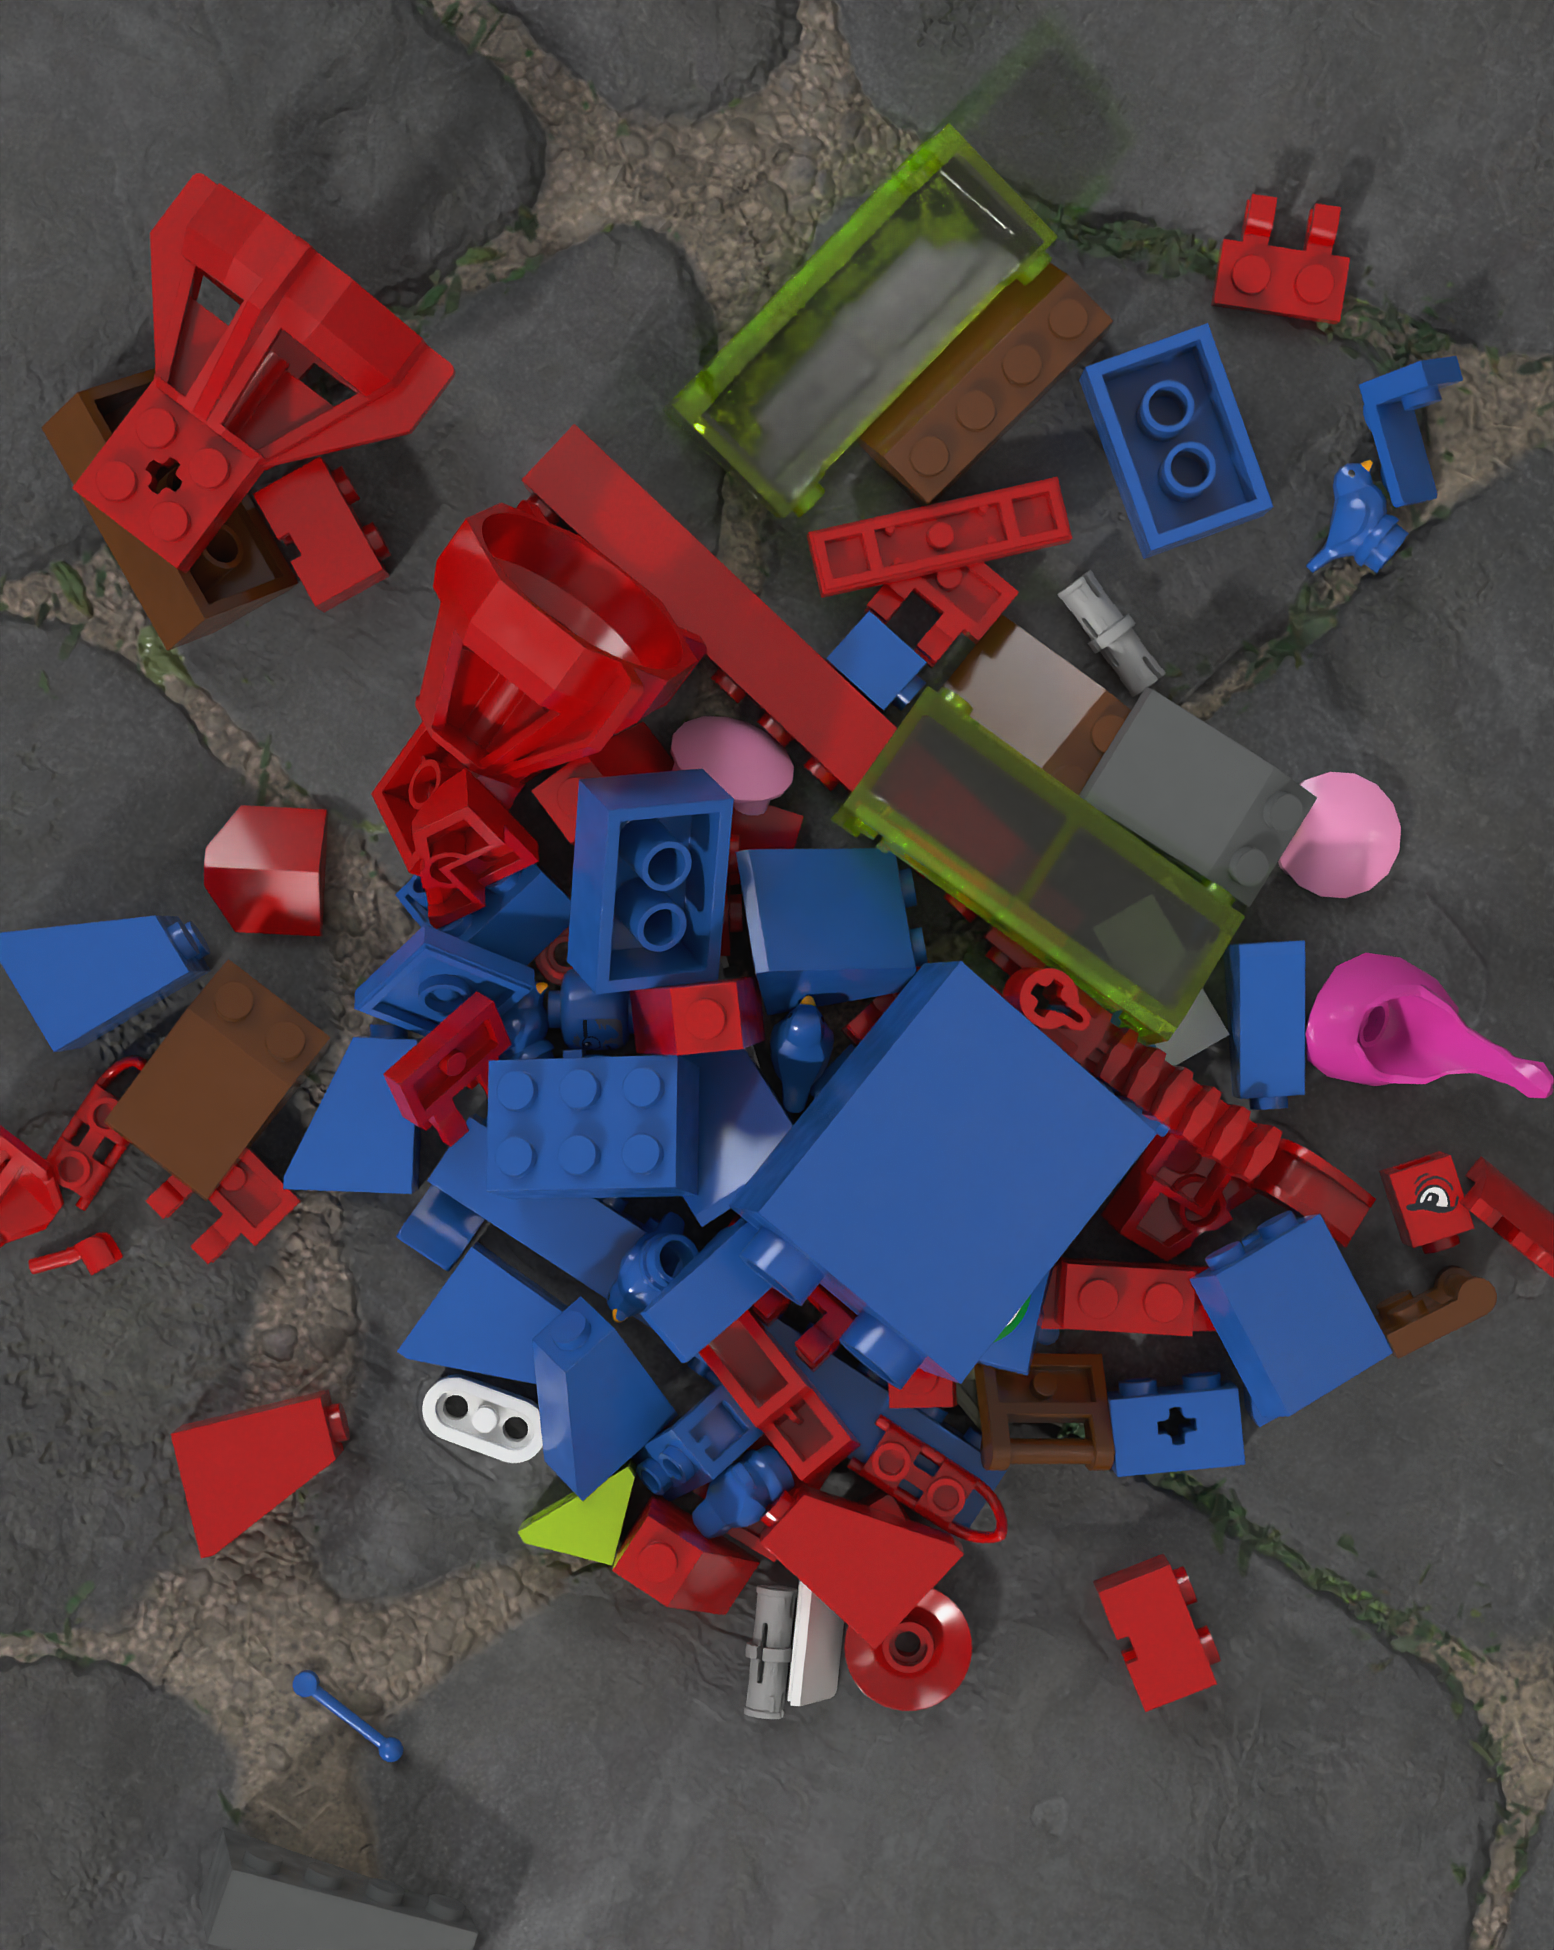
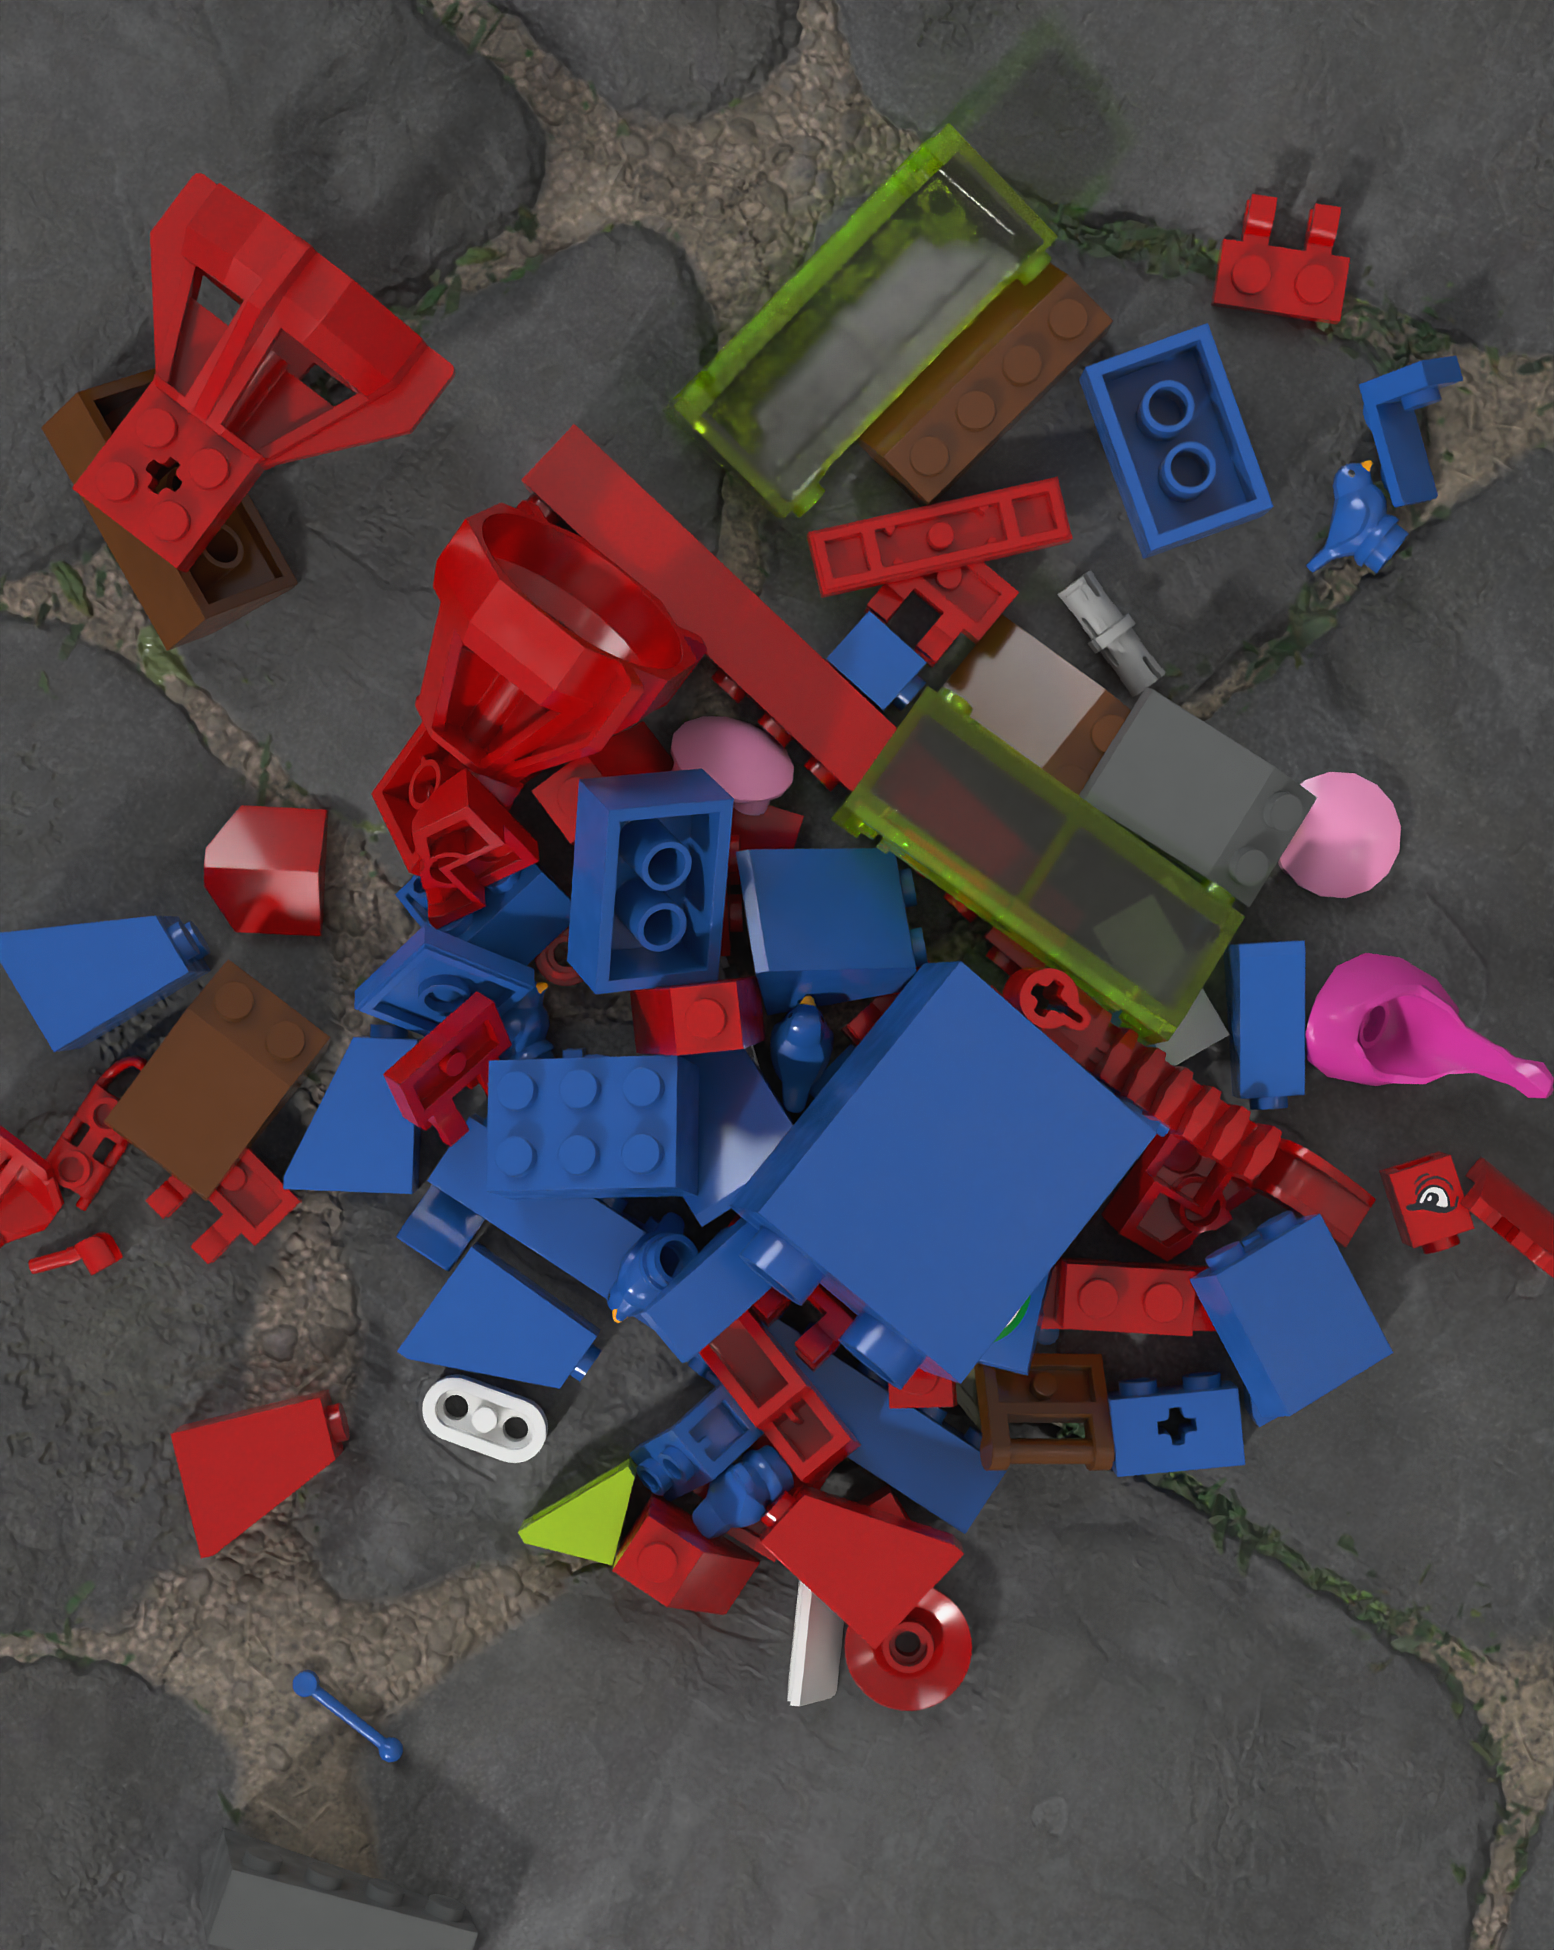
(317, 515): red brick -> none
(589, 1018): blue head -> none
(592, 1398): blue slope -> none
(770, 1651): light grey pin -> none
(942, 1493): red piece -> none
(1167, 1651): red brick -> none
(1447, 1306): reddish brown plate -> none

